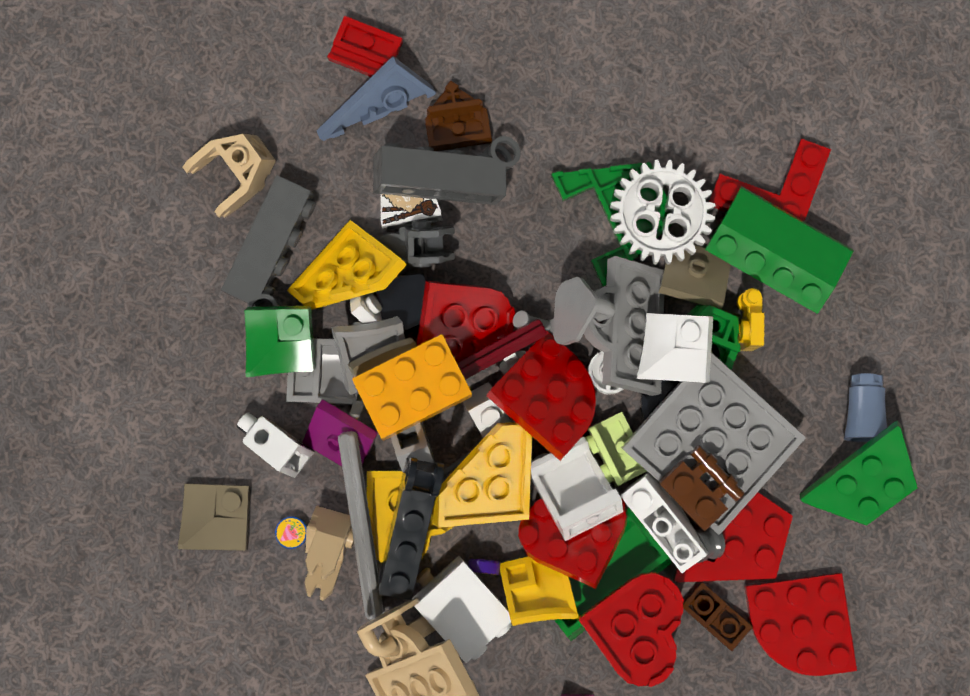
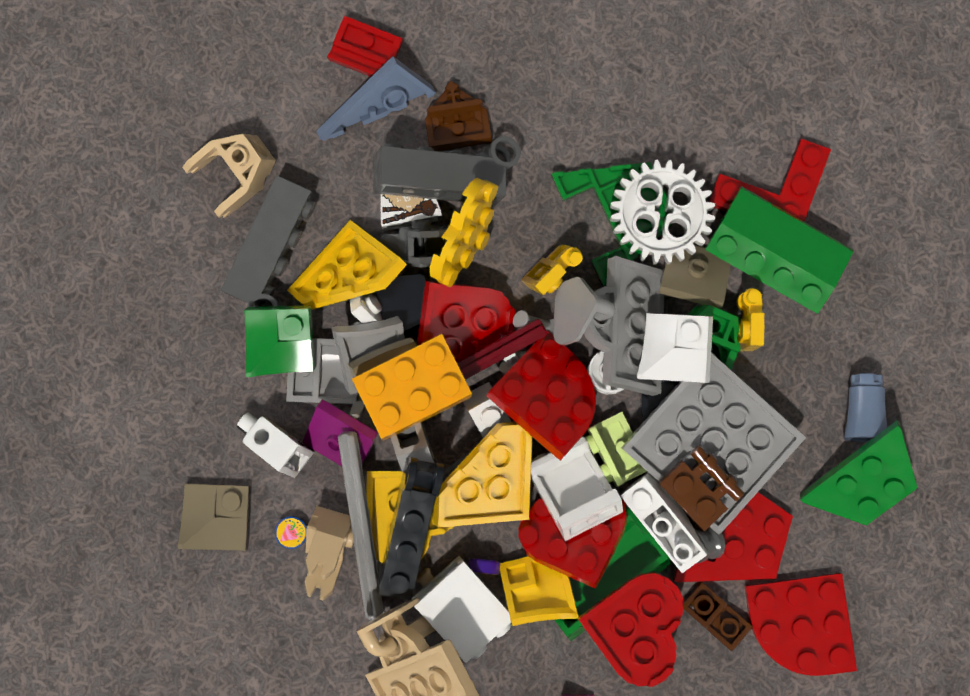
(466, 232): none -> yellow plate
(548, 271): none -> yellow plate

